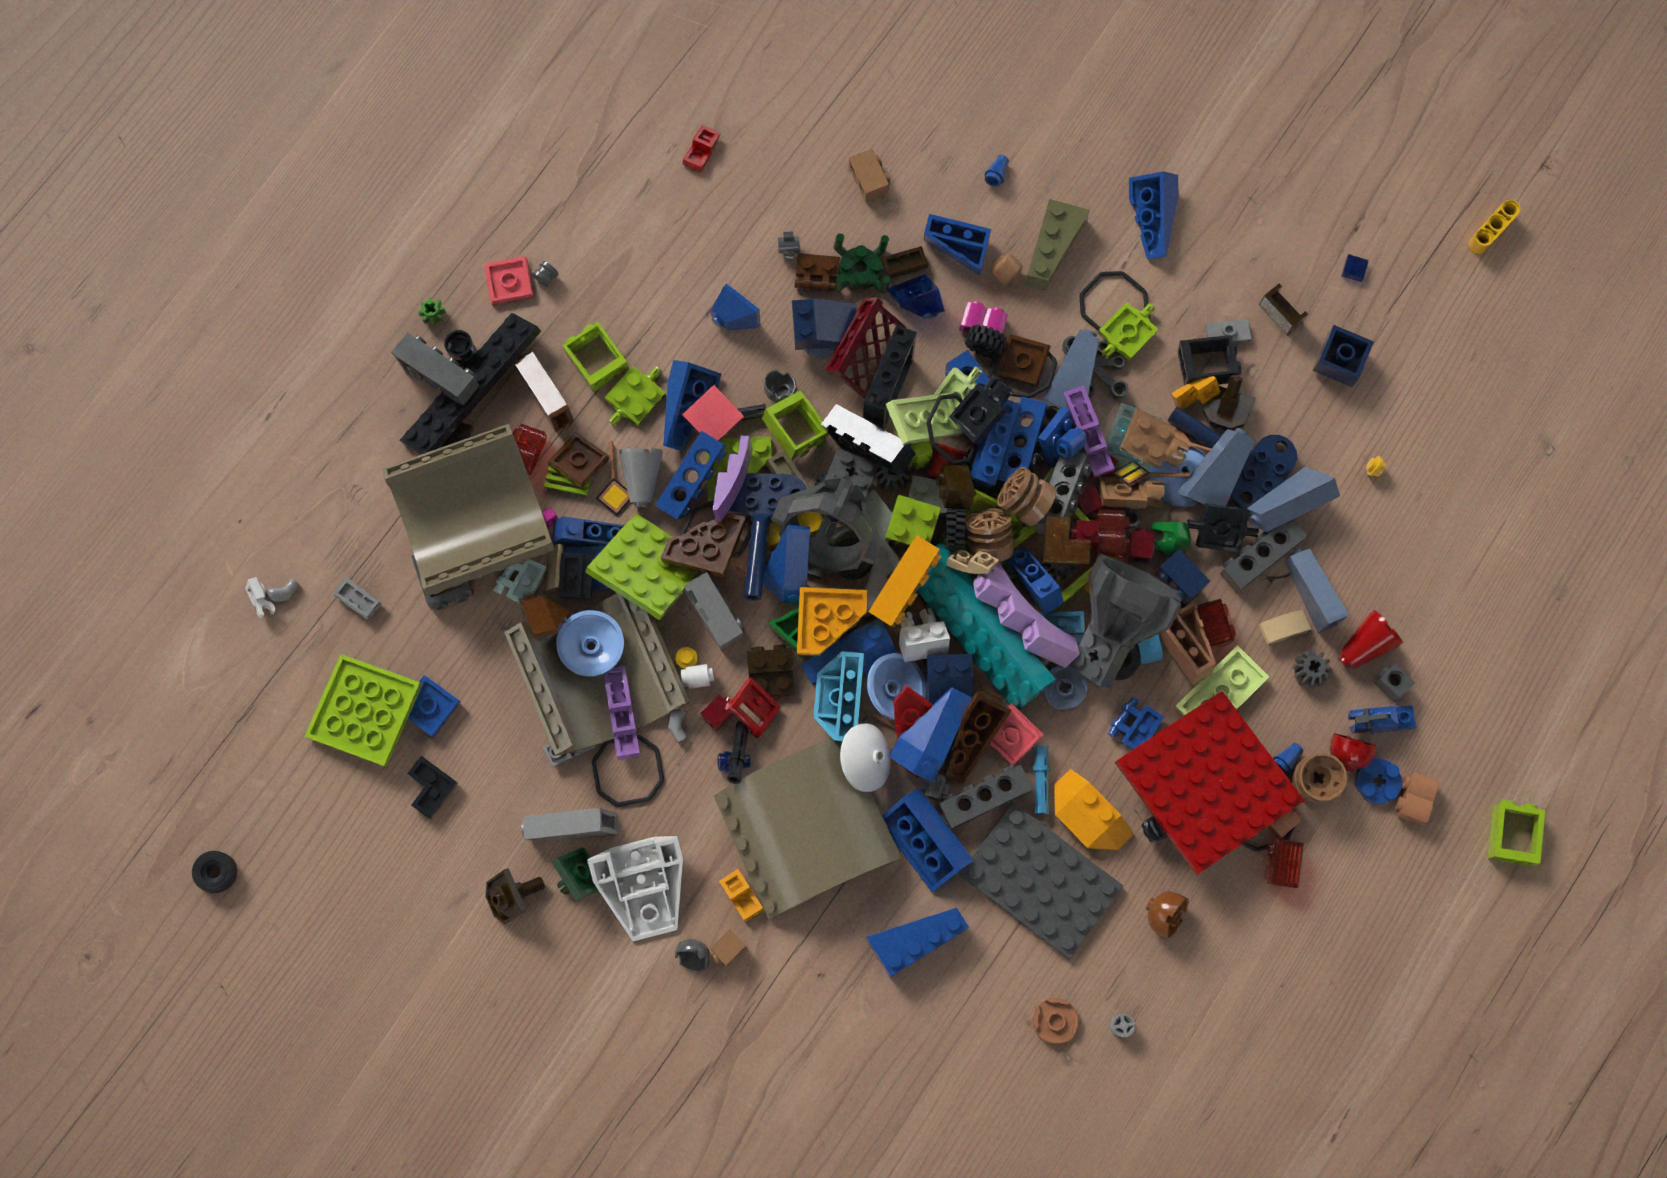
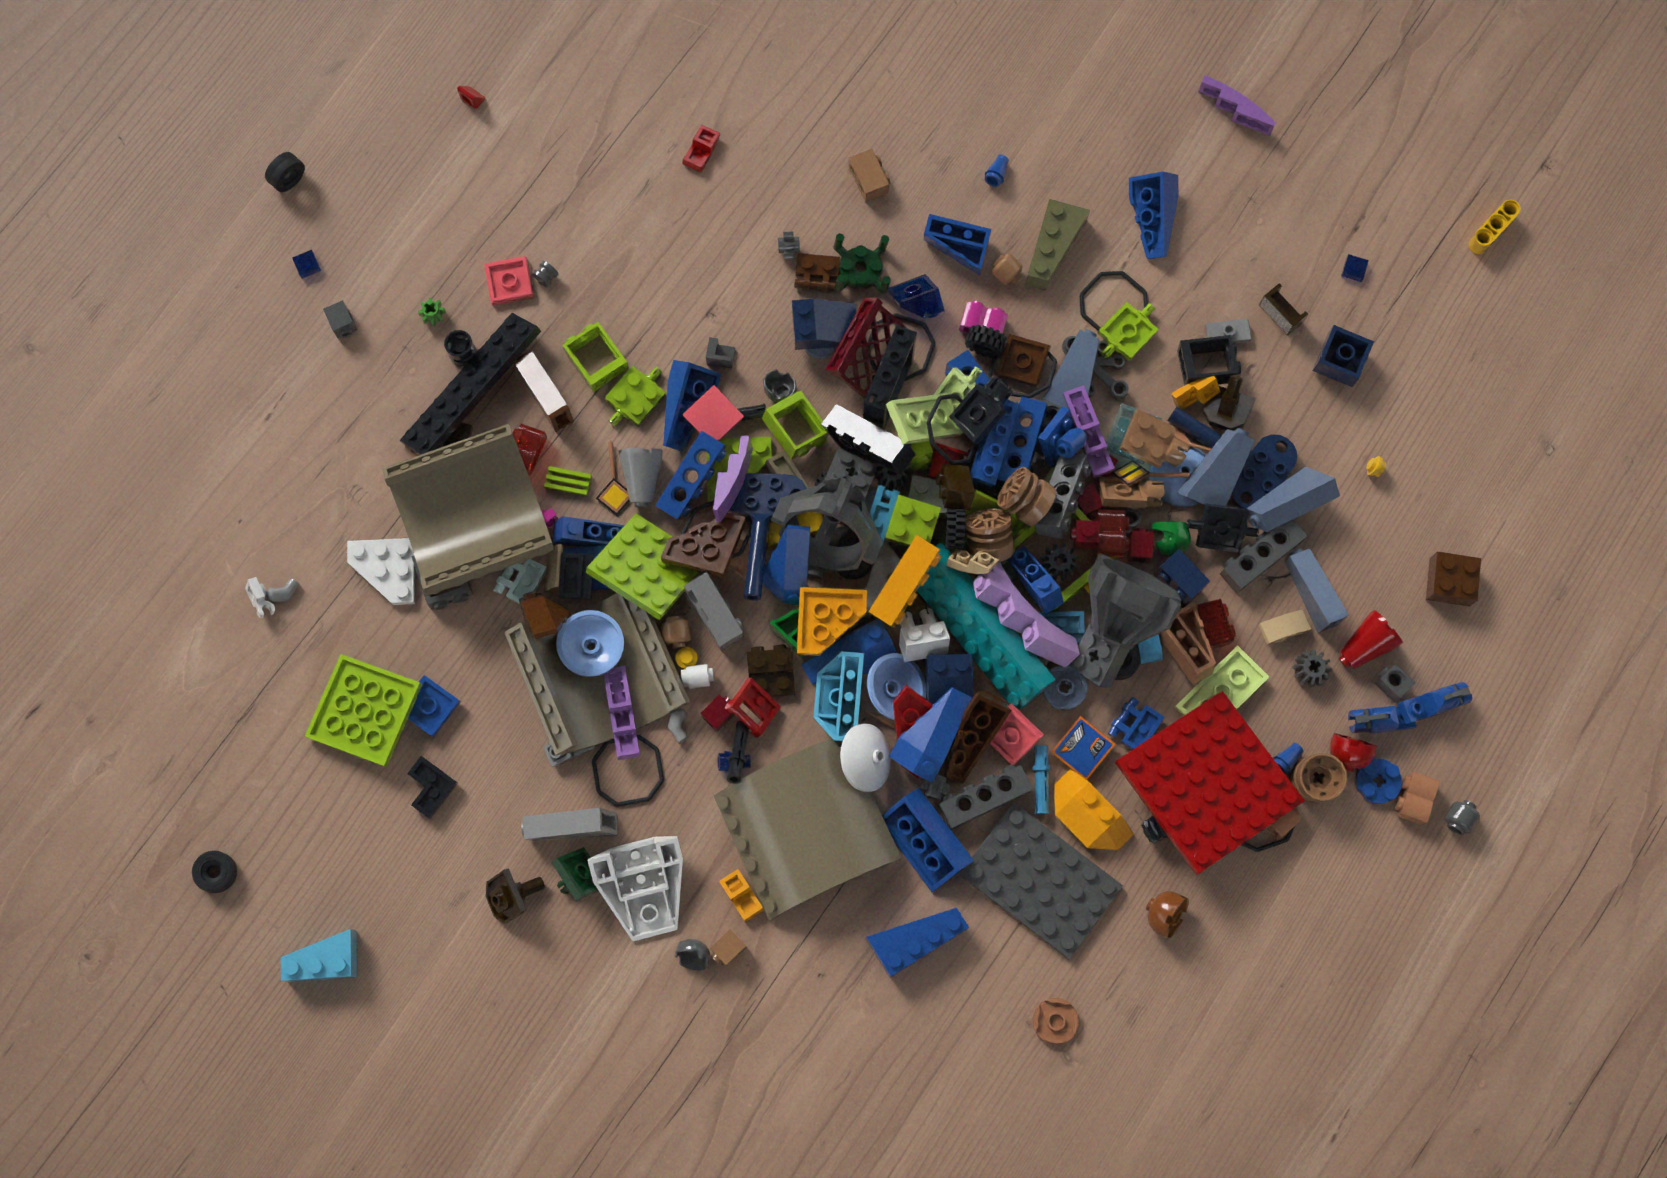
(284, 172): none -> black tyre
(306, 264): none -> clear blue plate
(323, 960): none -> medium azure wedge
(340, 319): none -> dark grey brick
(357, 598): light grey plate -> none
(386, 567): none -> white plate
(435, 369): dark grey wedge -> none
(470, 96): none -> red slope
(578, 460): reddish brown tile -> none
(676, 631): none -> medium nougat head
(719, 354): none -> dark grey panel
(734, 311): blue slope -> none
(882, 512): none -> dark azure plate
(904, 262): dark brown plate -> none
(929, 352): none -> black piece
(1060, 548): clear orange plate -> none
(1083, 747): none -> slope
(1127, 1025): light grey wheel -> none
(1244, 110): none -> medium lavender slope
(1284, 863): clear red brick -> none
(1435, 702): none -> blue plate
(1453, 579): none -> reddish brown brick
(1462, 817): none -> dark grey head
(1496, 833): lime window -> none

